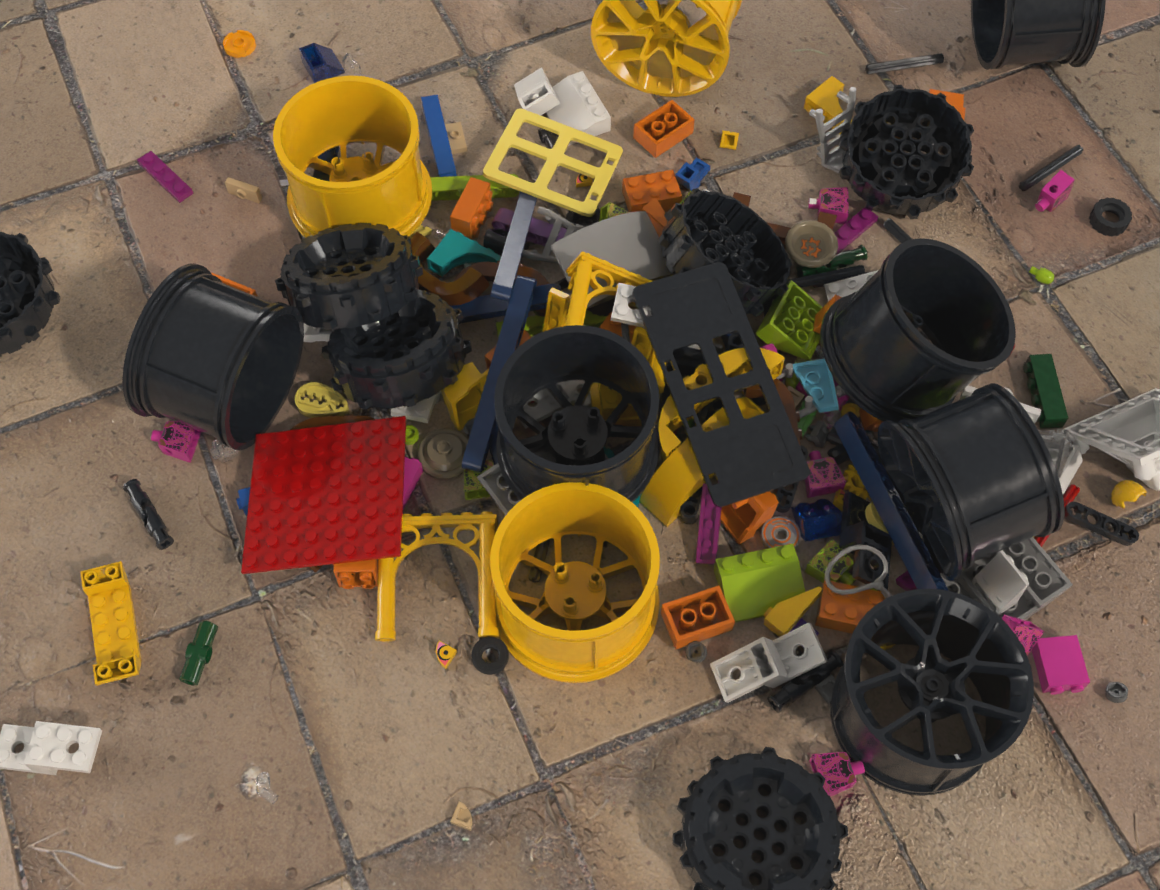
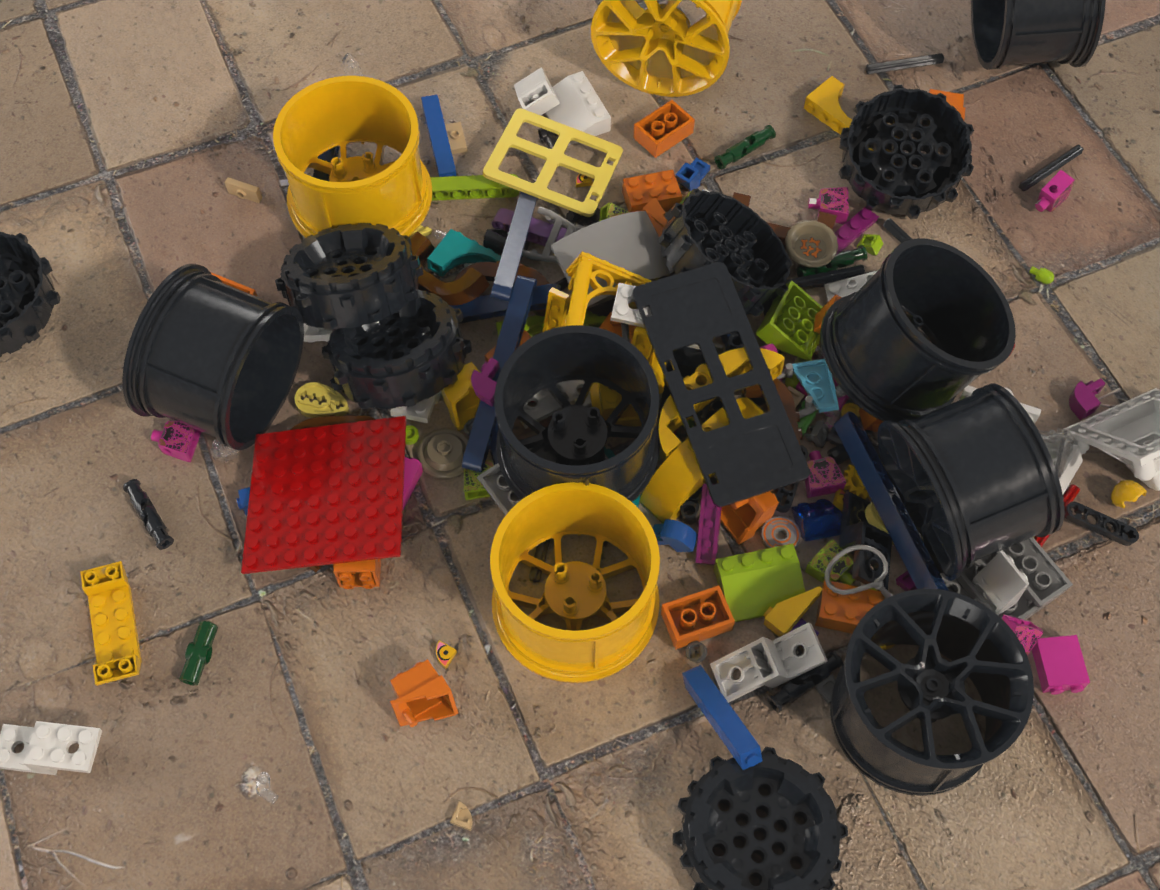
(165, 176): magenta plate -> none
(239, 44): light orange tile -> none
(320, 62): clear blue slope -> none
(387, 567): yellow arch -> none
(421, 695): none -> orange piece
(472, 208): orange brick -> none
(482, 382): none -> magenta brick
(490, 643): black tyre -> none
(676, 534): none -> blue brick
(722, 717): none -> blue brick
(729, 140): yellow slope -> none
(745, 147): none -> dark green piece
(833, 159): light grey hand -> none
(836, 770): torso -> none
(872, 243): none -> lime slope
(1045, 390): dark green brick -> none
(1083, 399): none -> magenta brick
(1114, 206): black tyre -> none
(1116, 692): dark grey tile -> none

